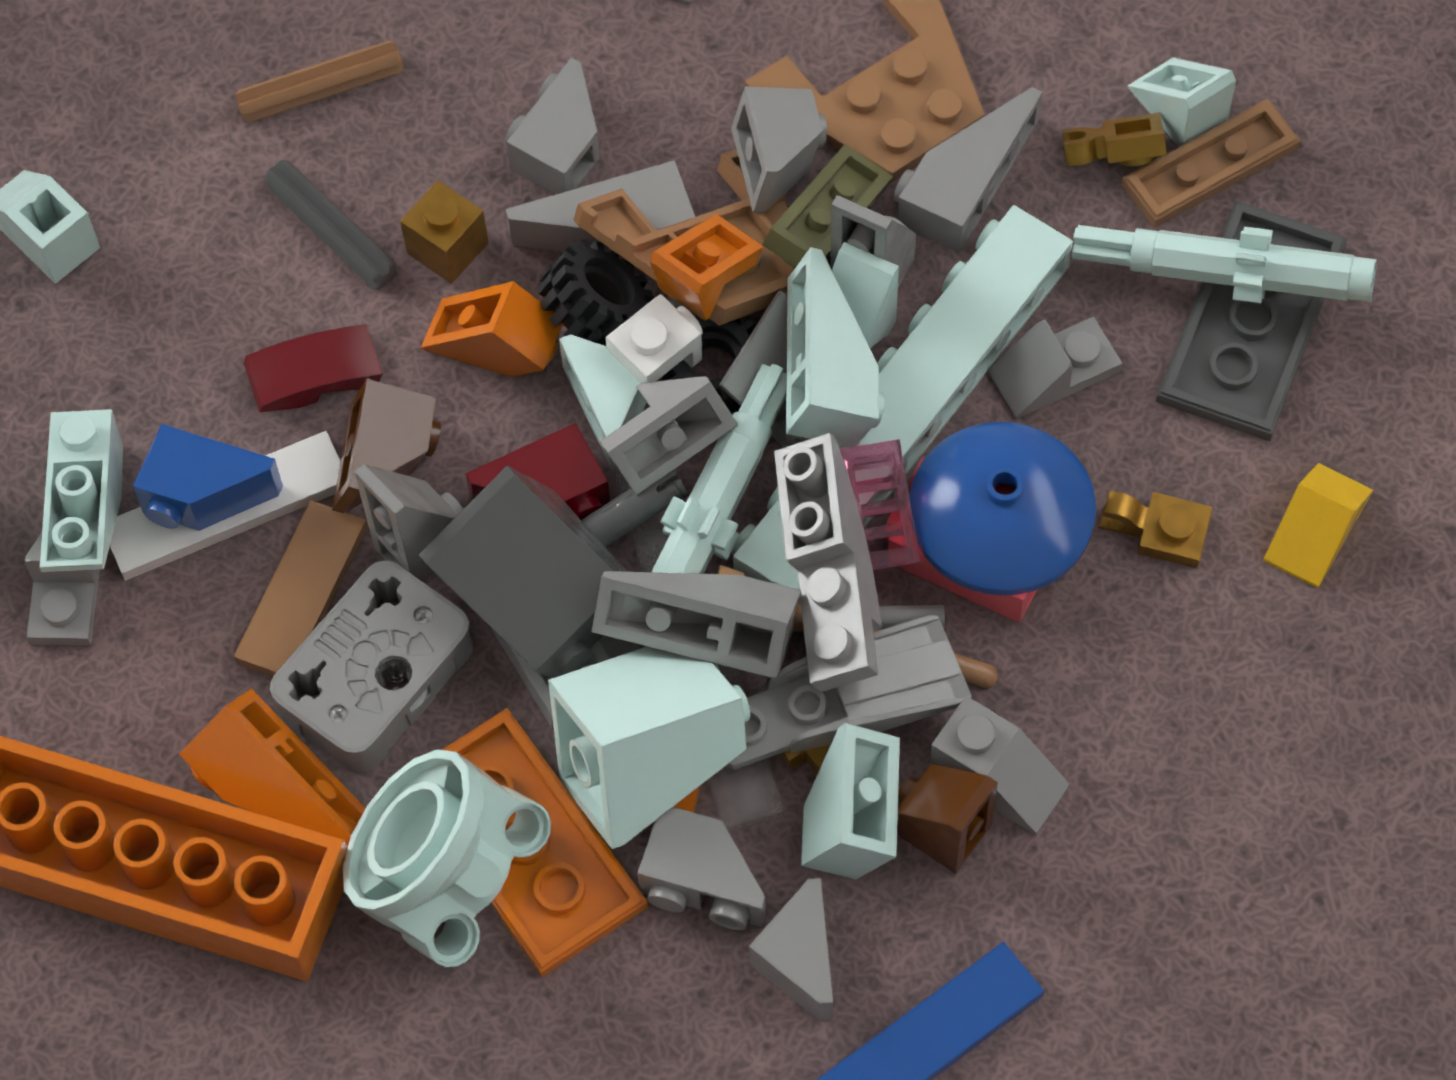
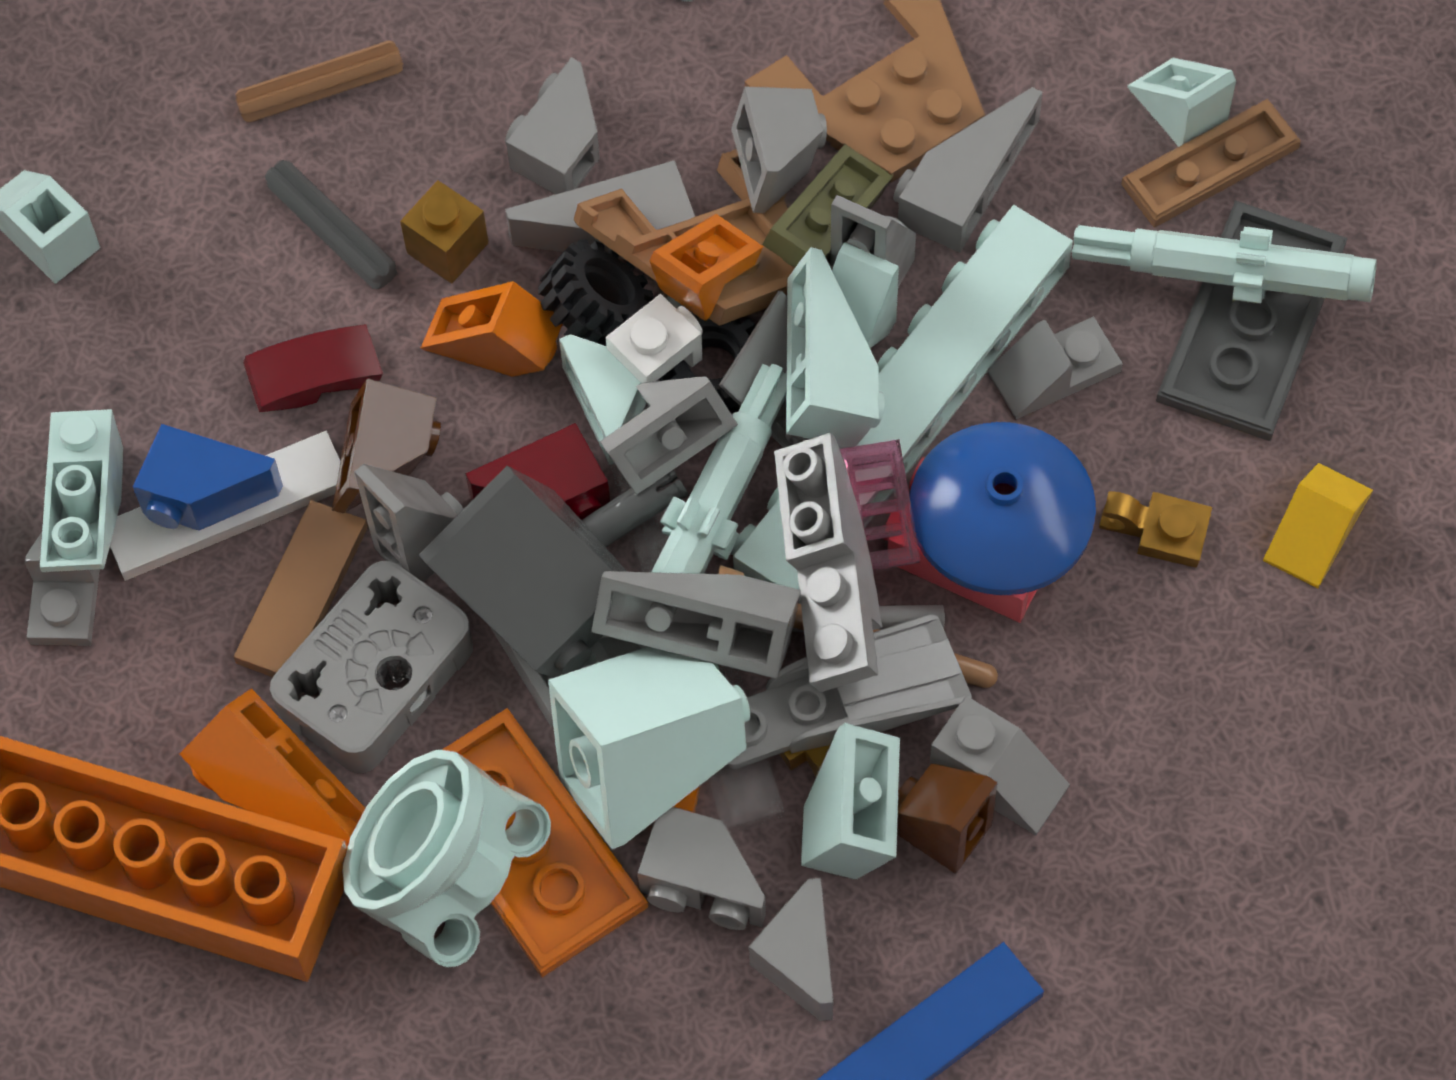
(1122, 140): pearl gold plate -> none

